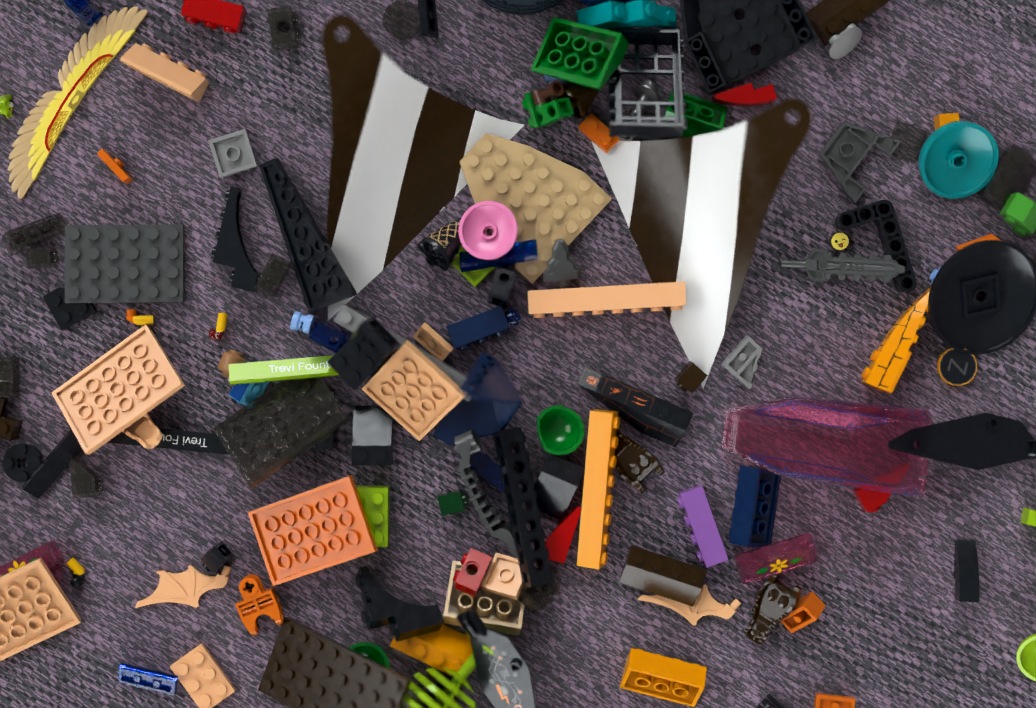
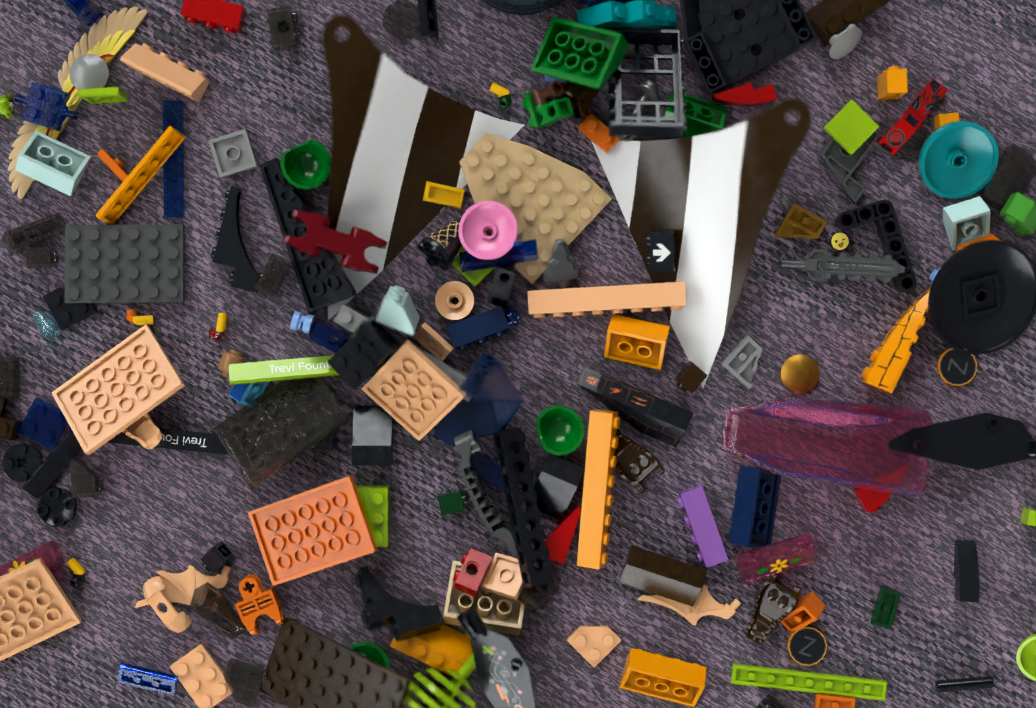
(44, 423): none -> clear blue plate
(45, 324): none -> clear light blue cone
(46, 106): none -> clear blue plate
(52, 163): none -> light aqua slope
(57, 507): none -> black dish
(89, 72): none -> light grey dish
(104, 95): none -> lime tile
(140, 176): none -> light orange tile
(172, 619): none -> light nougat piece
(174, 167): none -> clear blue tile
(216, 609): none -> clear smoke slope
(244, 681): none -> clear smoke plate
(306, 165): none -> green cylinder
(320, 237): none -> dark red piece
(398, 311): none -> light aqua slope
(443, 194): none -> yellow tile
(445, 295): none -> light nougat dish
(503, 94): none -> arm
(593, 642): none -> light nougat plate
(636, 341): none -> light orange slope
(662, 250): none -> black brick
(799, 373): none -> pearl gold dish
(800, 224): none -> pearl gold wing
(807, 646): none -> black tile
(808, 682): none -> lime tile
(851, 127): none -> lime tile
(885, 607): none -> dark green plate
(892, 83): none -> light orange brick
(913, 116): none -> piece
(964, 684): none -> black axle
(966, 221): none -> light aqua slope

